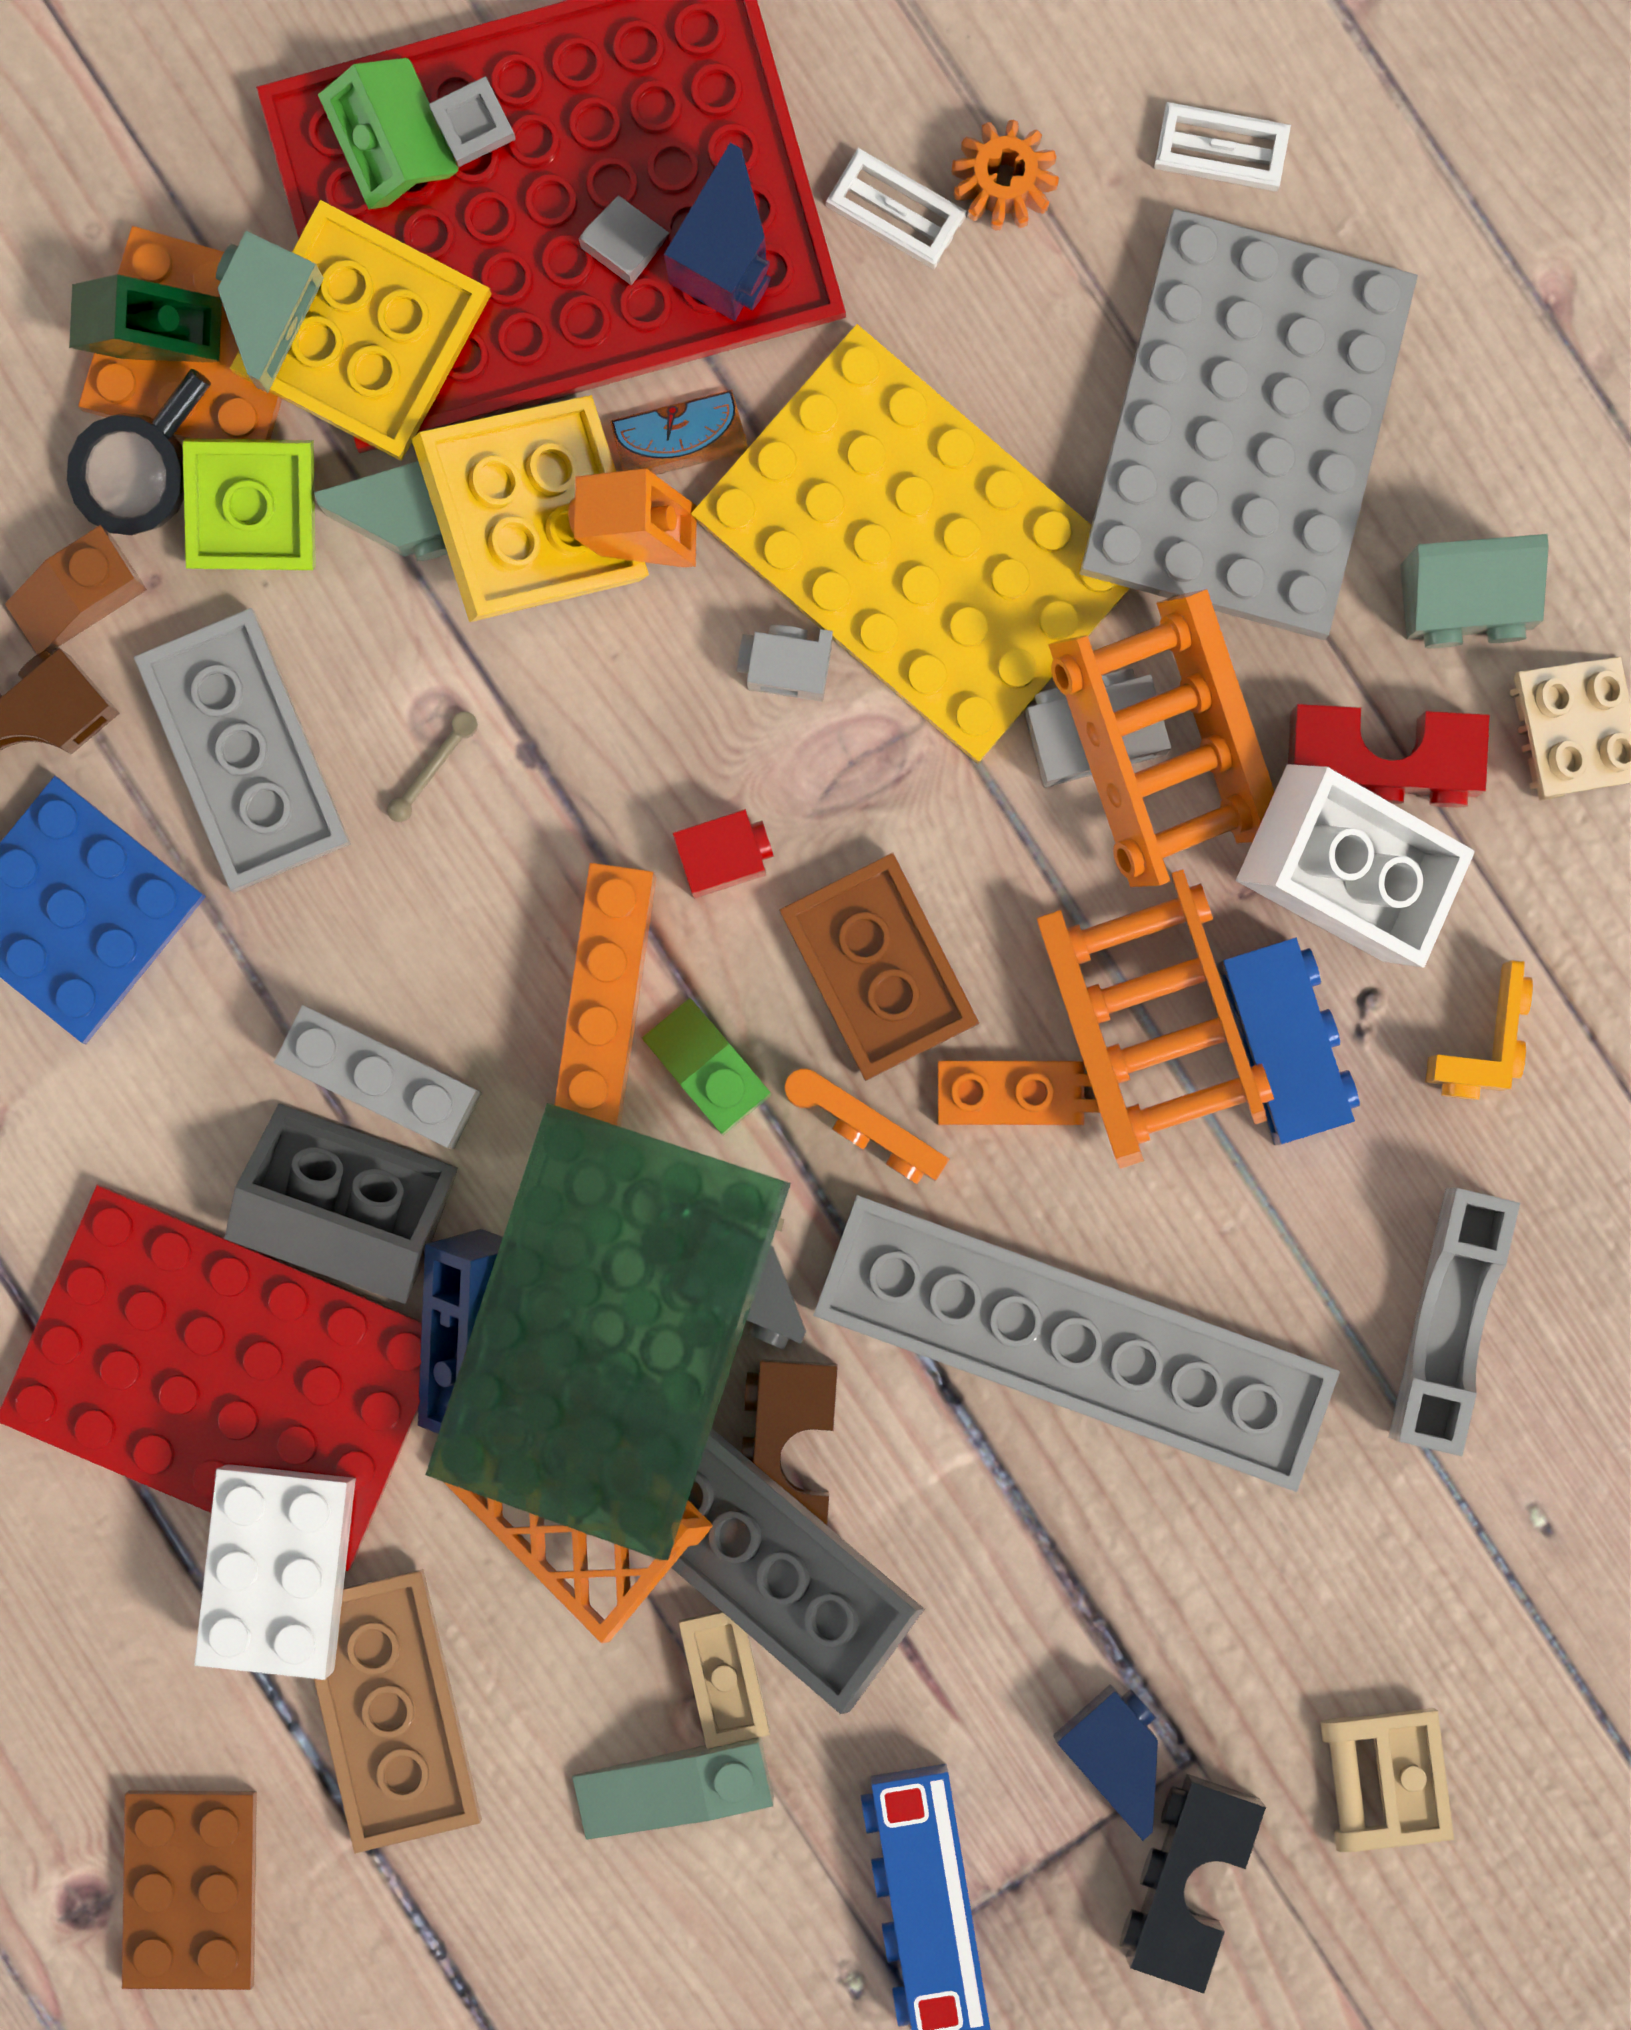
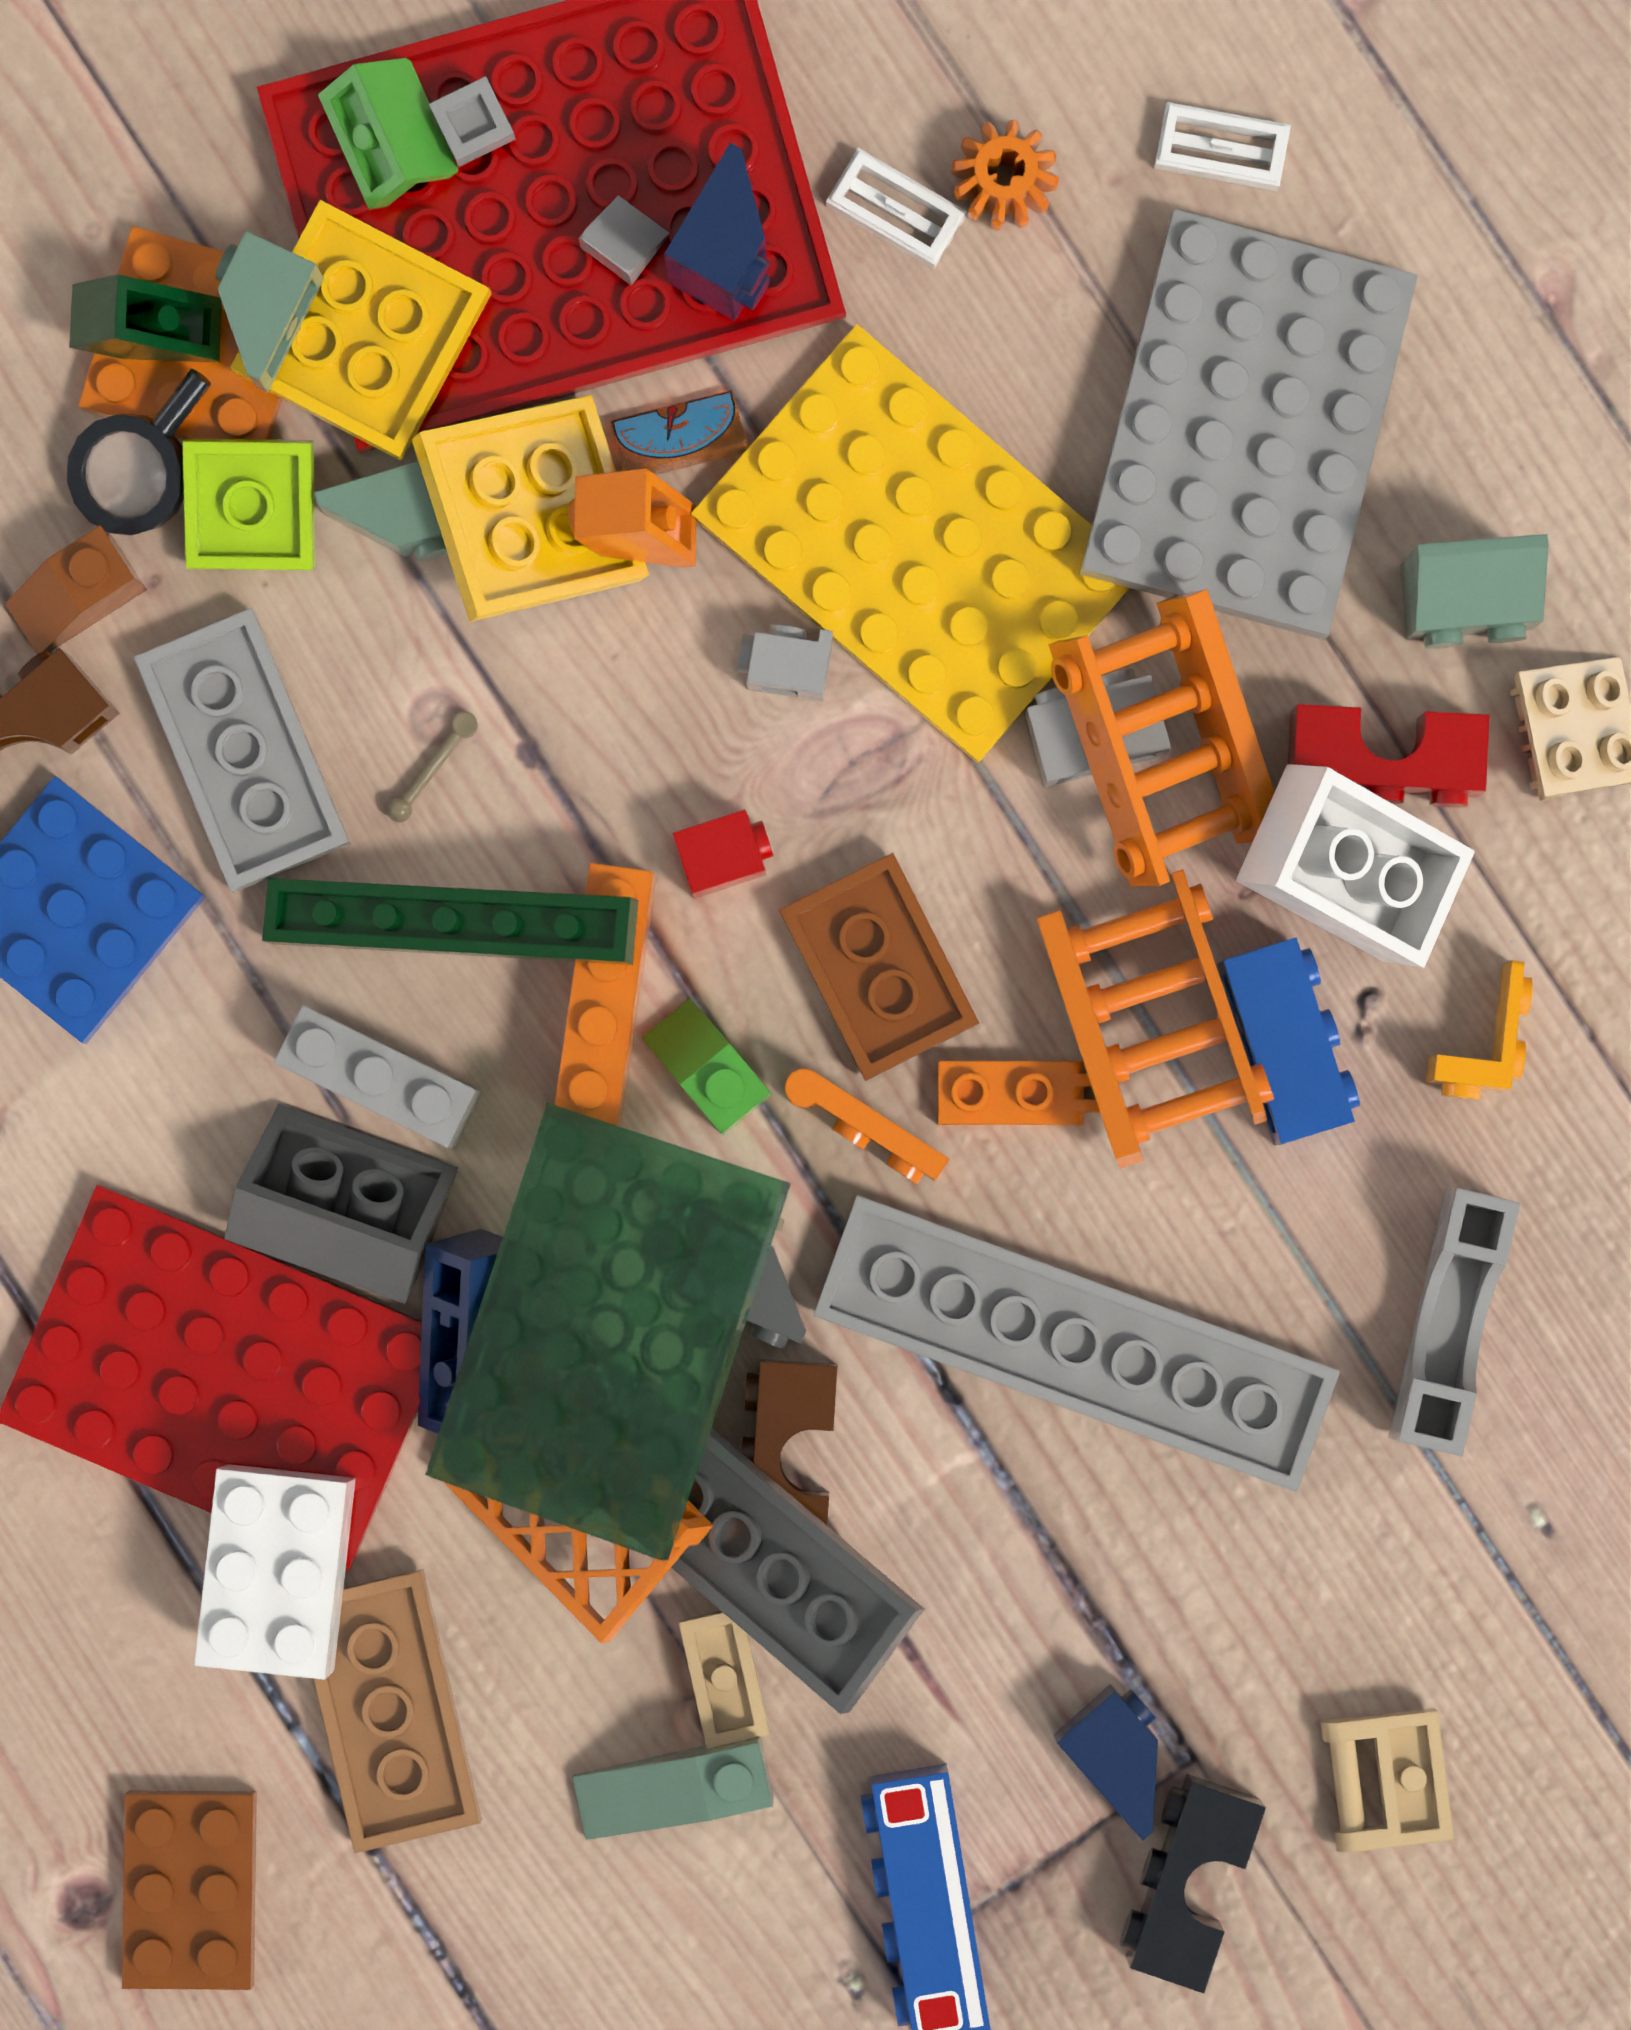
(451, 921): none -> dark green plate

